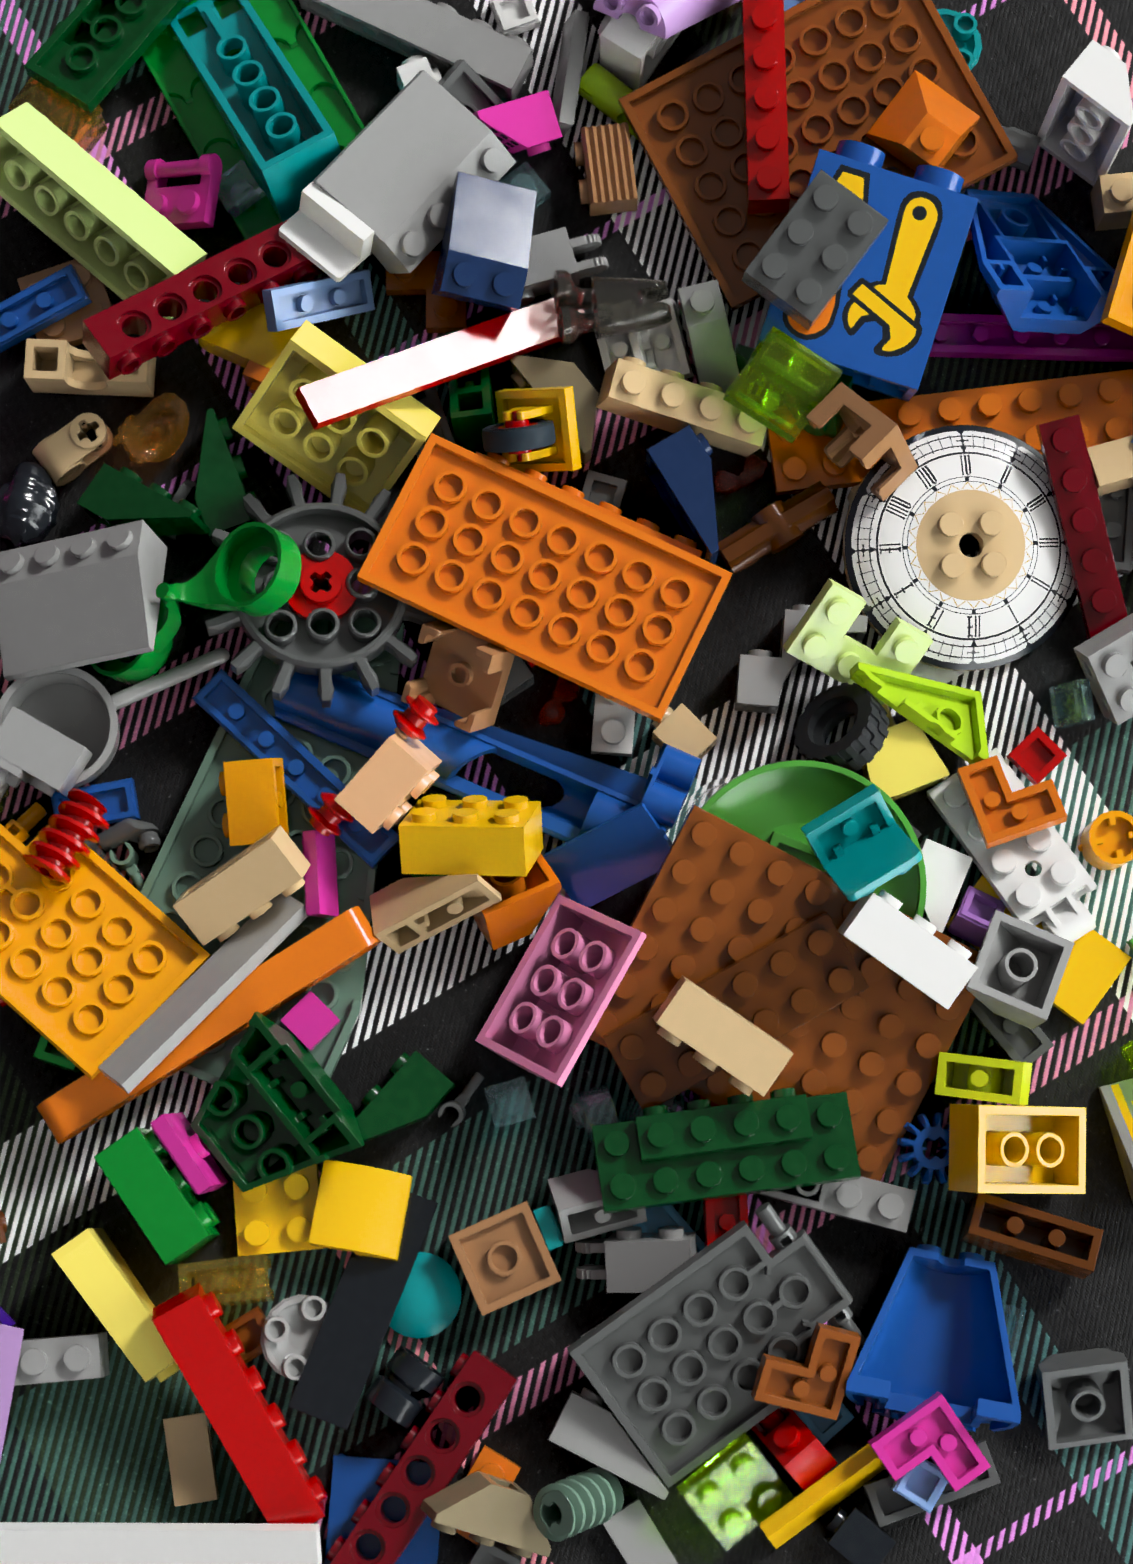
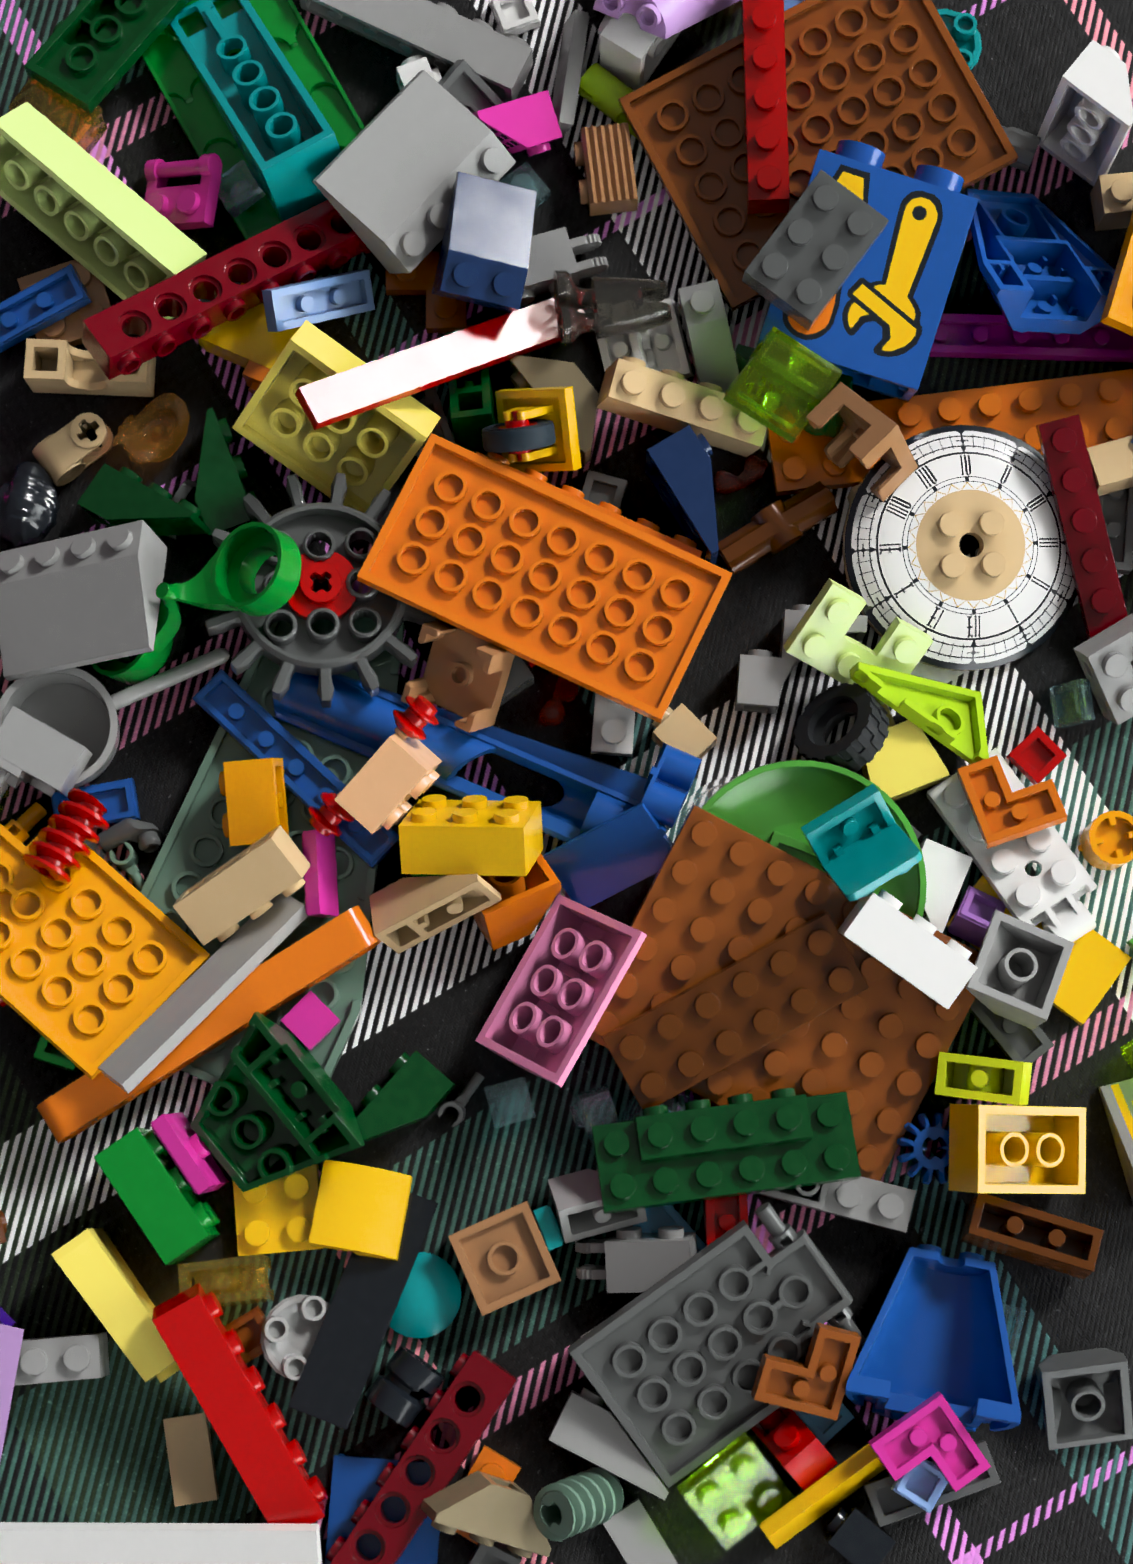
(327, 233): white panel -> none
(721, 1038): tan brick -> none
(923, 124): orange slope -> none

